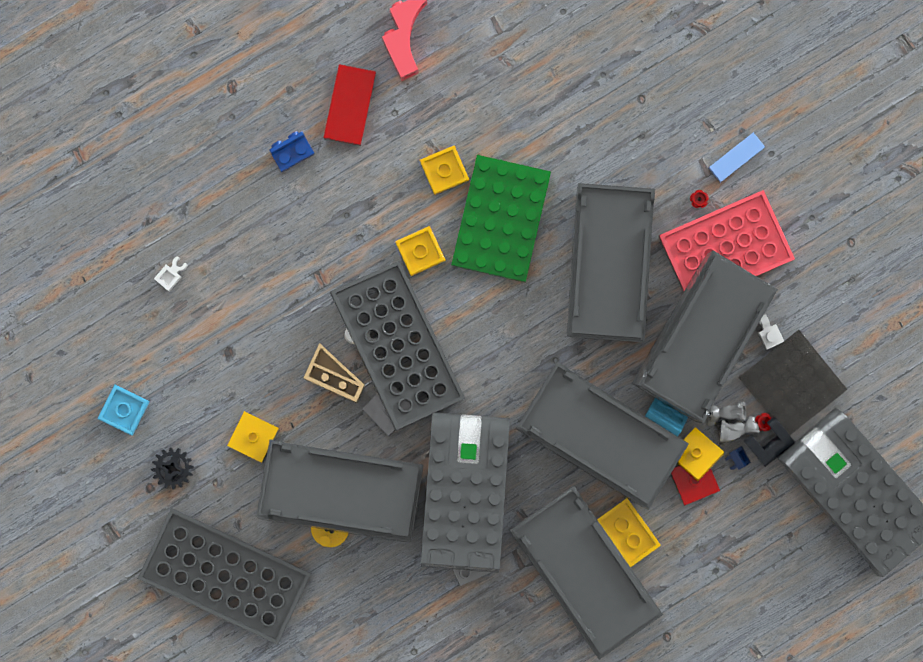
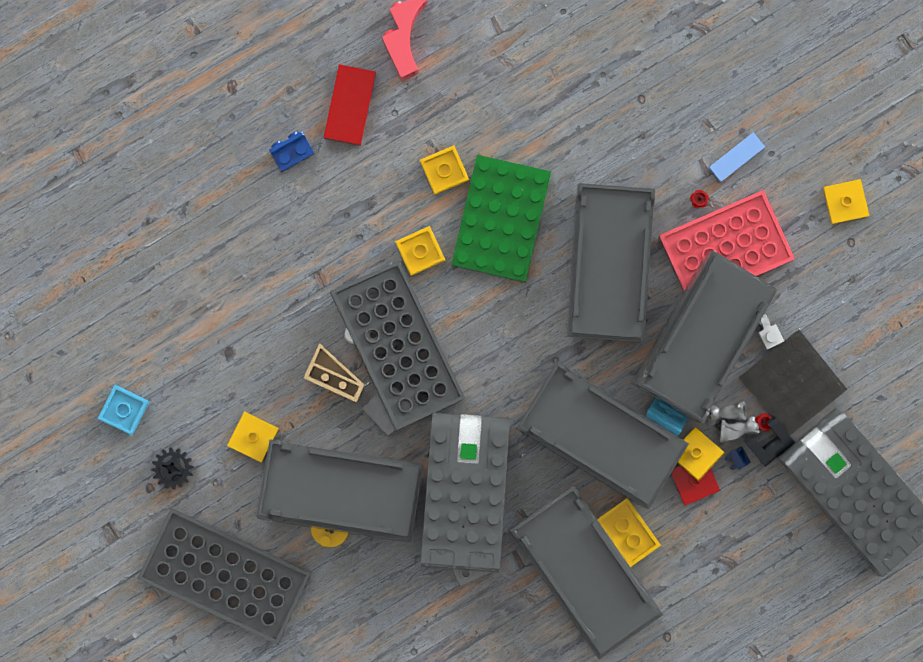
(169, 276): white plate -> none
(846, 201): none -> yellow plate

